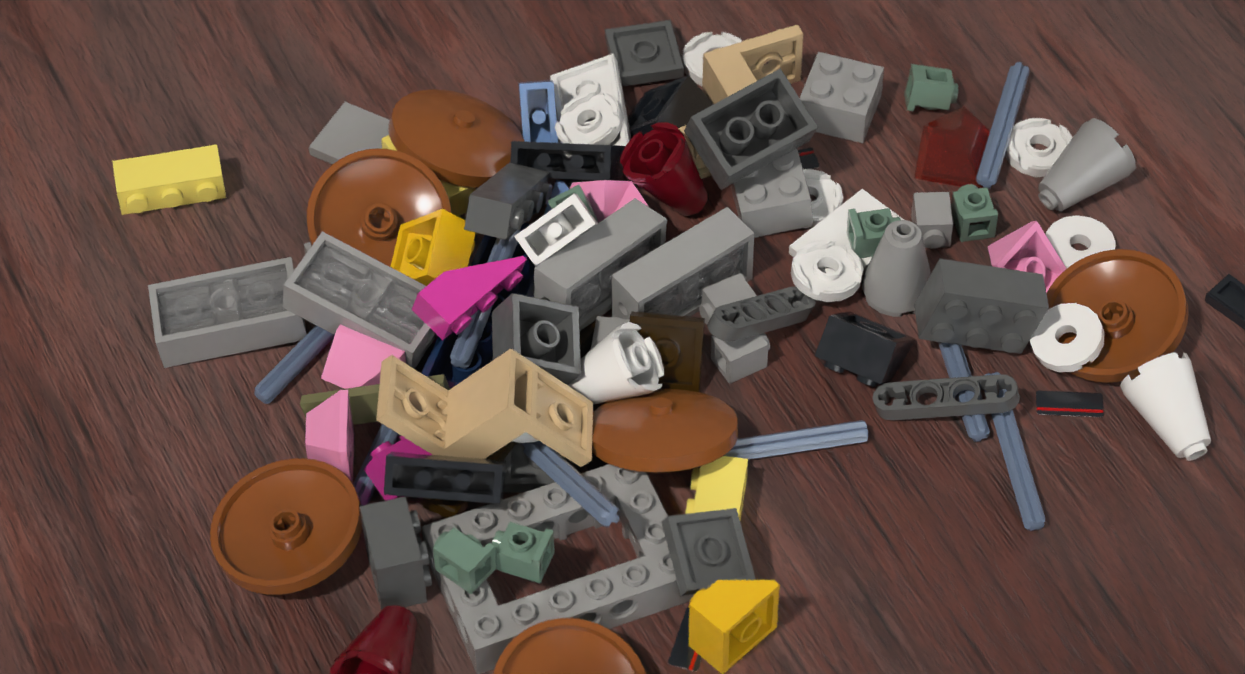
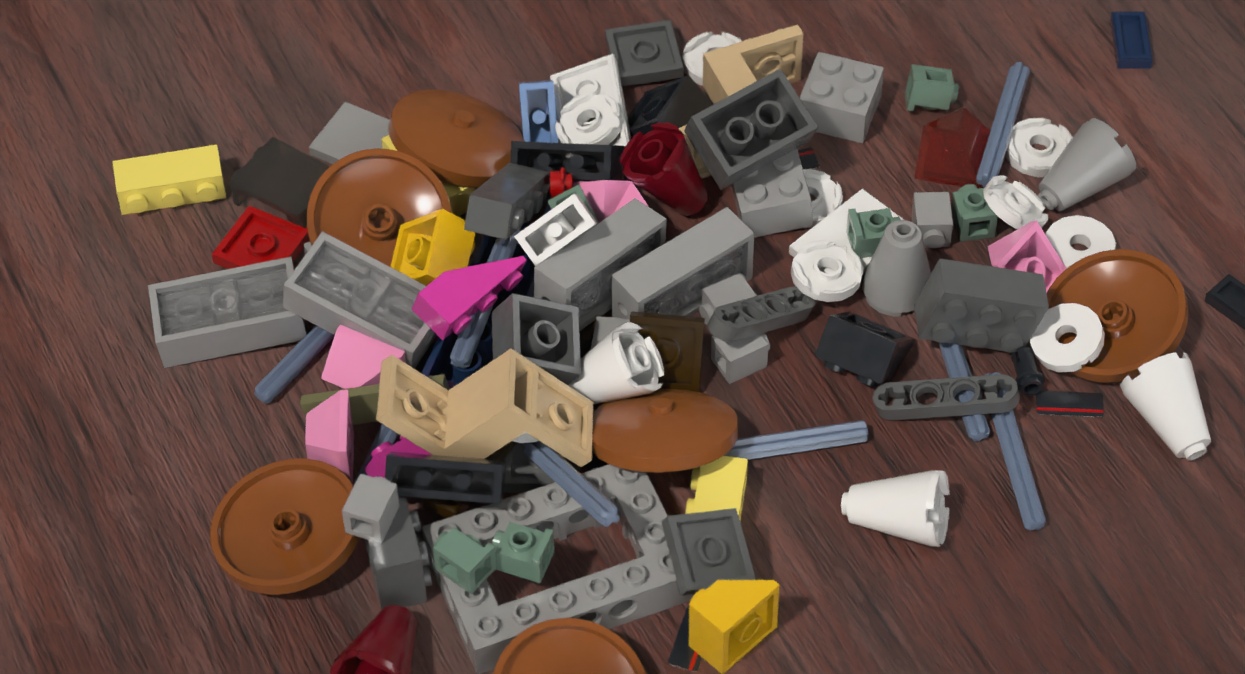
(259, 239): none -> red plate
(279, 178): none -> clear smoke panel
(370, 508): none -> light grey brick
(560, 182): none -> red plate
(902, 506): none -> white cone
(1014, 202): none -> white tile
(1028, 378): none -> black pin
(1131, 40): none -> dark blue tile

